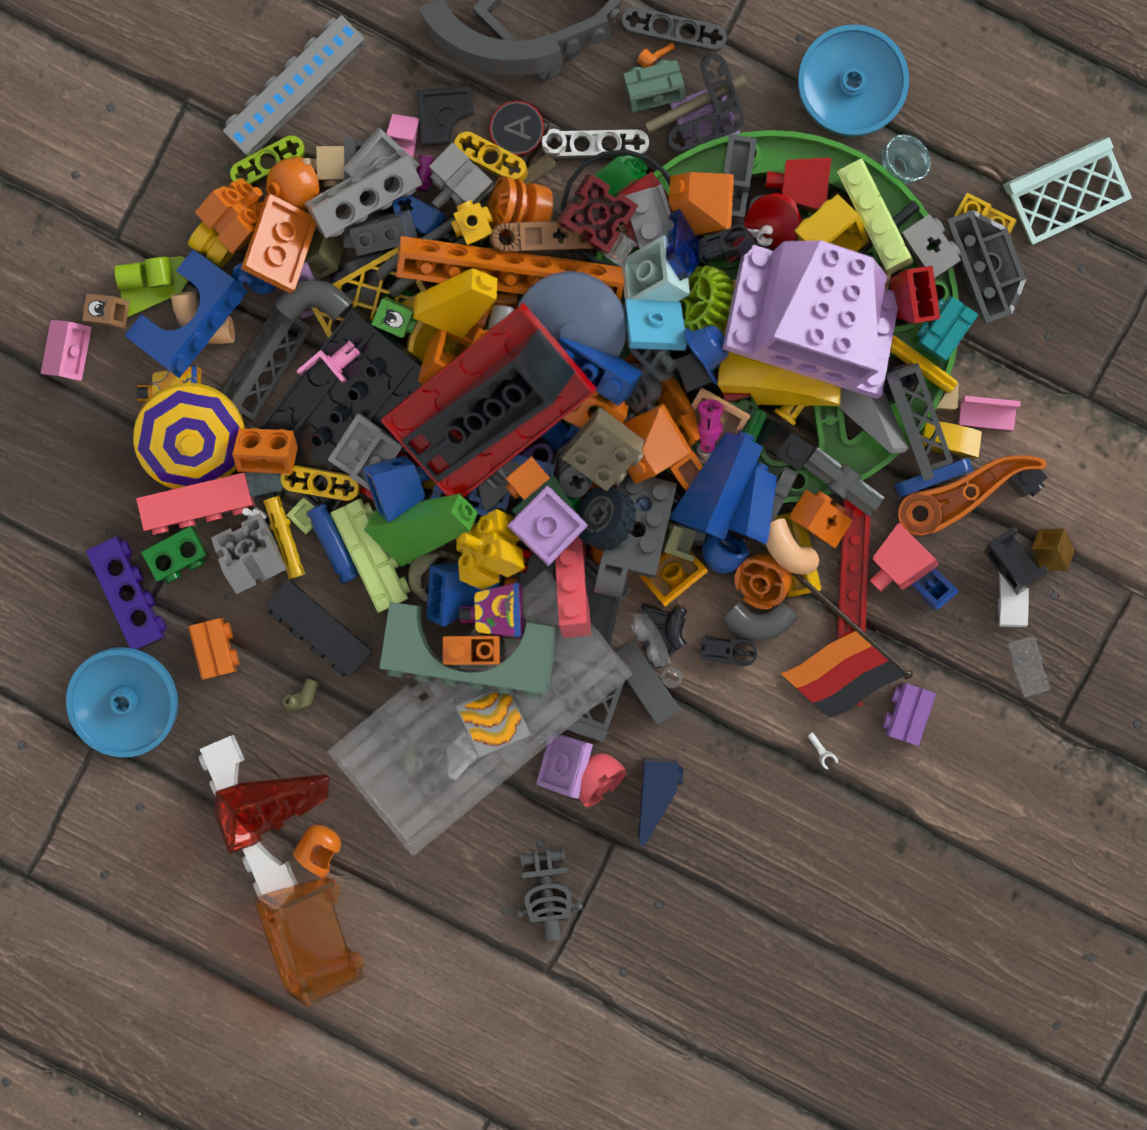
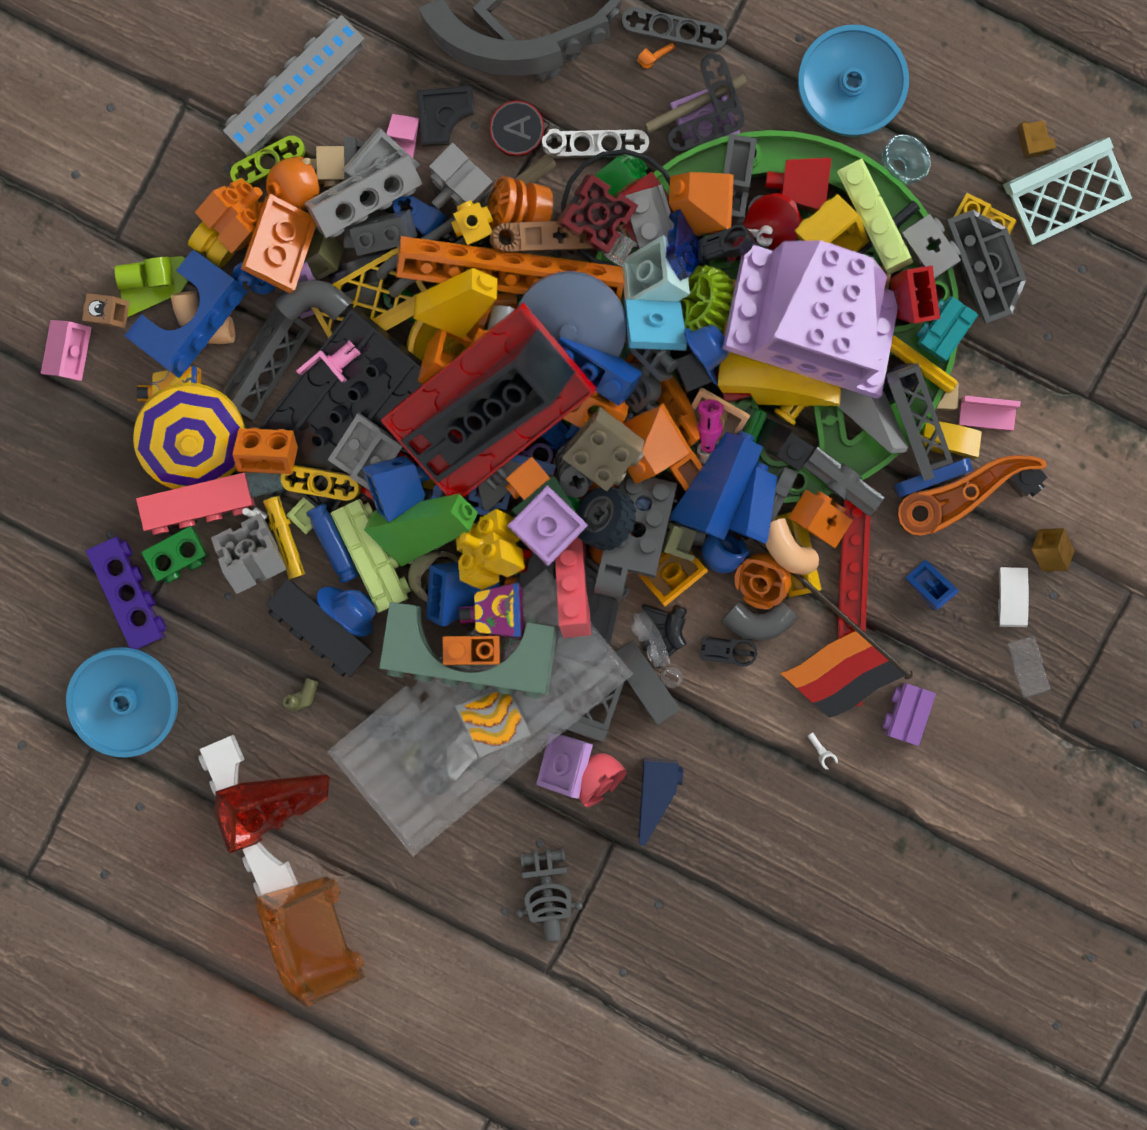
(213, 648): orange brick -> none
(317, 846): orange helmet -> none
(349, 608): none -> blue piece
(395, 317): bright green brick -> none
(424, 172): magenta pin -> none
(511, 159): yellow beam -> none
(654, 85): sand green brick -> none
(901, 560): coral torso -> none
(1014, 562): black panel -> none
(1035, 139): none -> pearl gold panel

